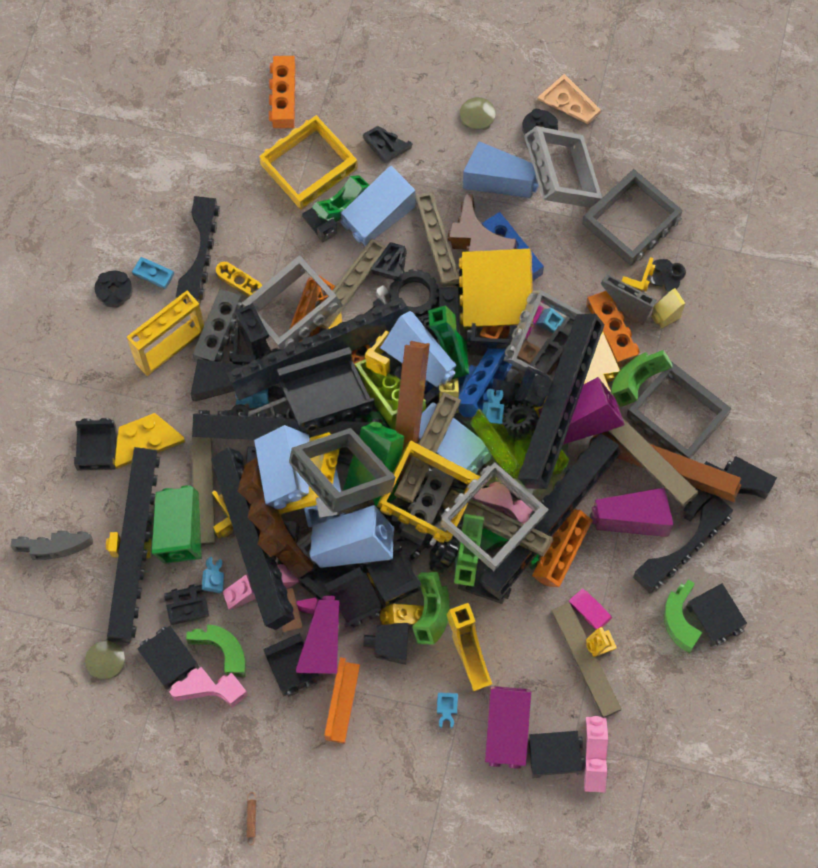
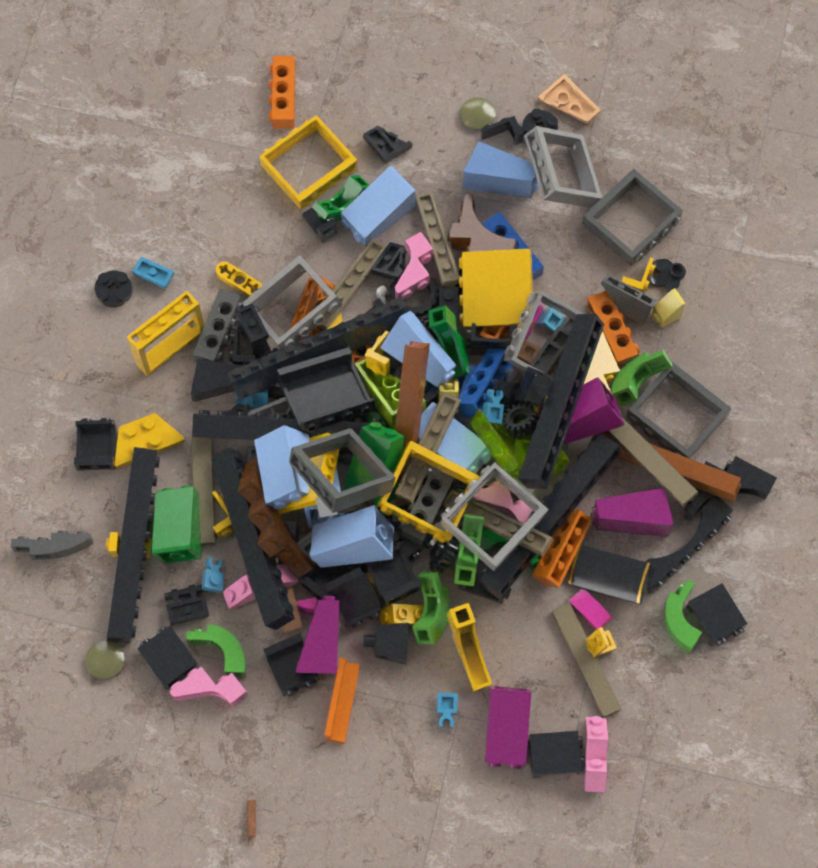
(204, 216): black arch -> none
(415, 274): none -> bright pink arch
(511, 124): none -> black bracket
(610, 574): none -> black slope

